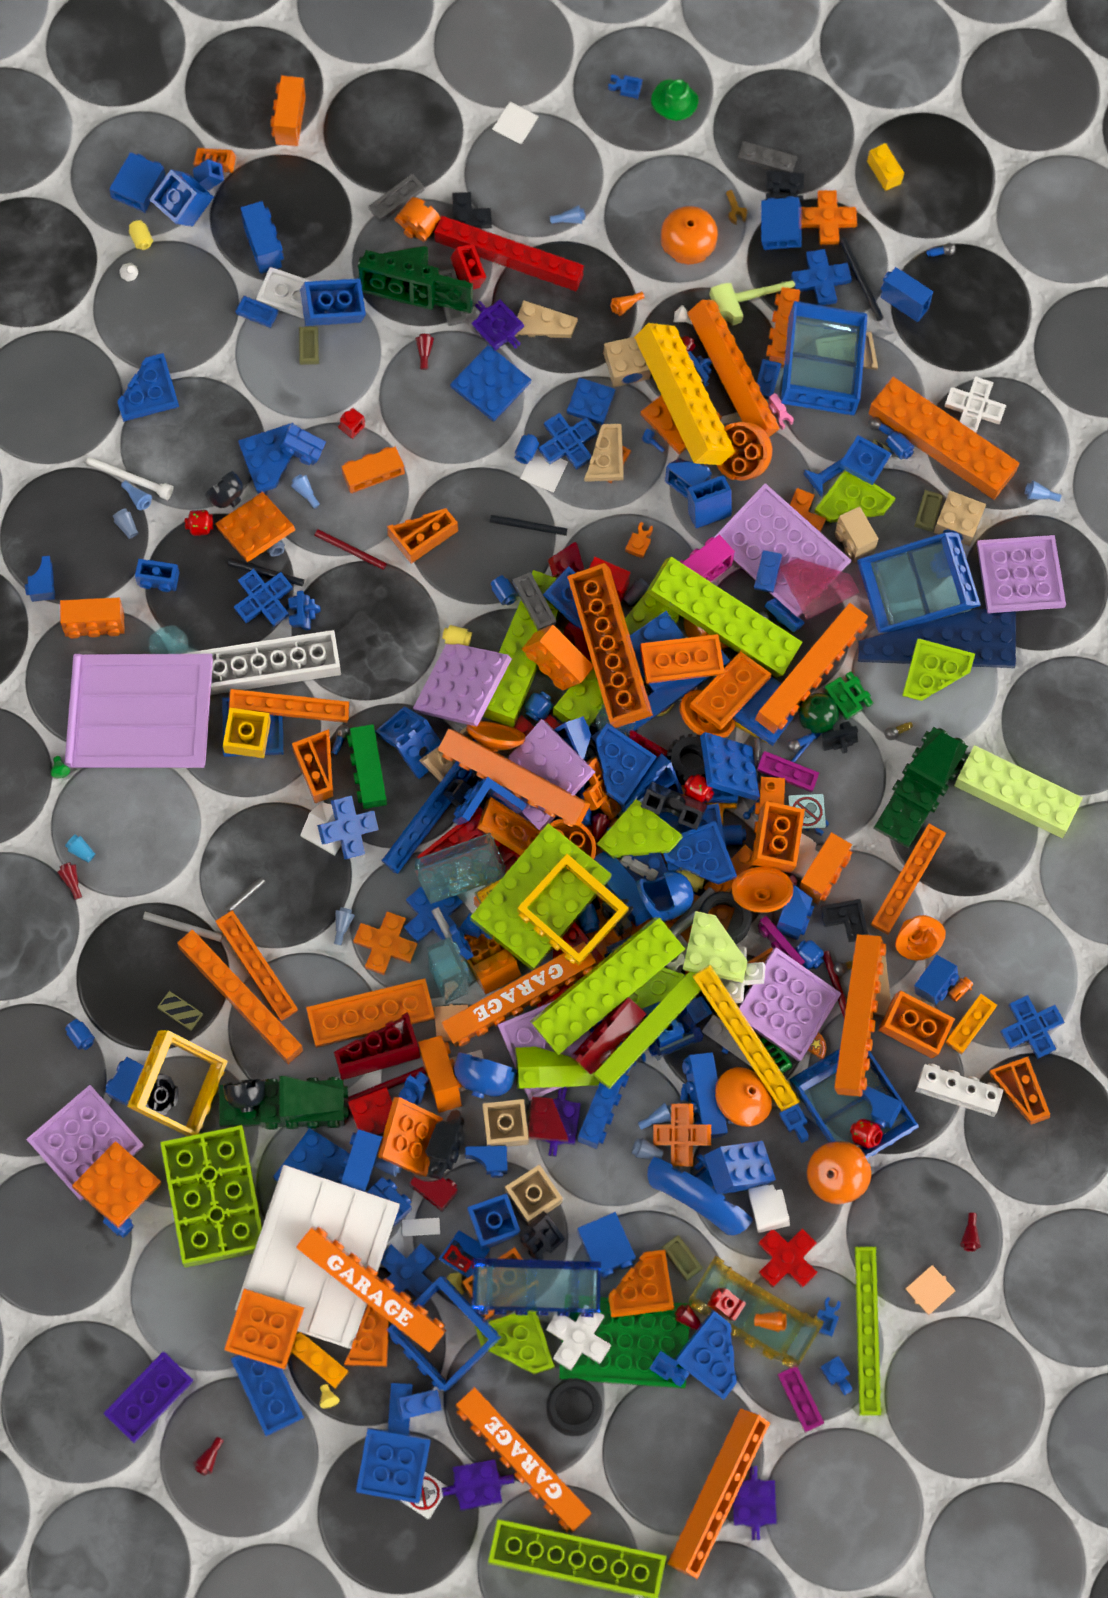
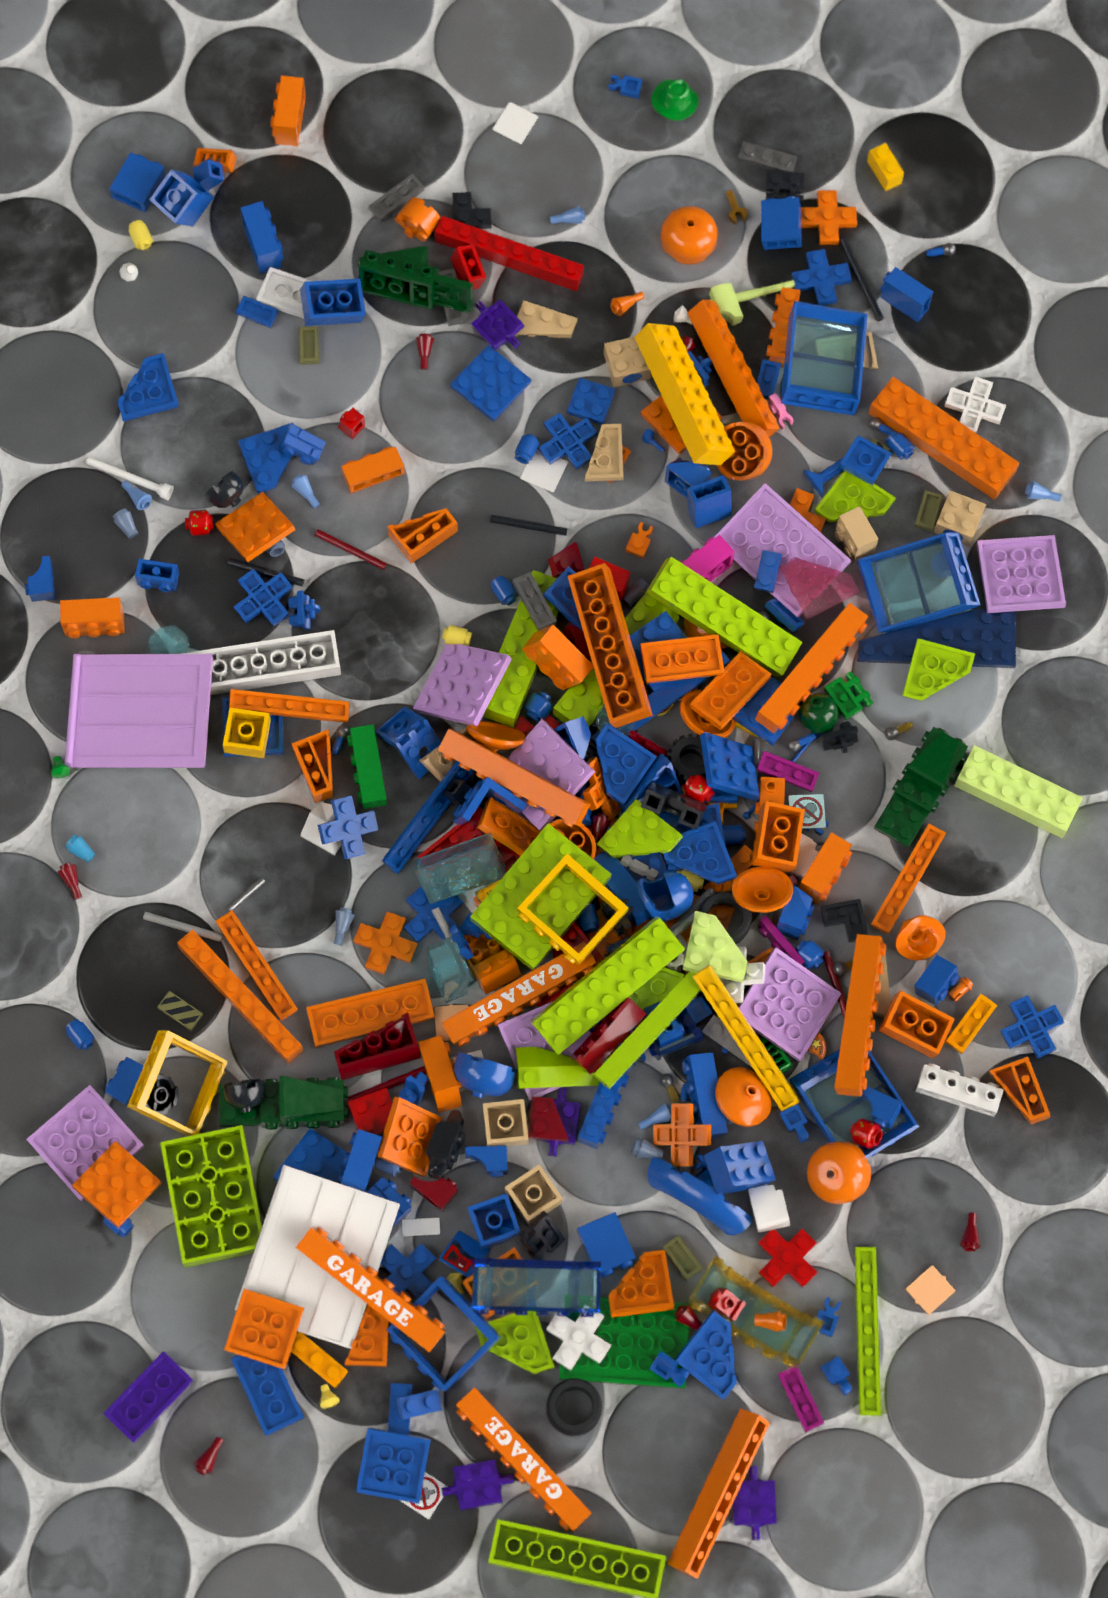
(666, 1081): none -> piece

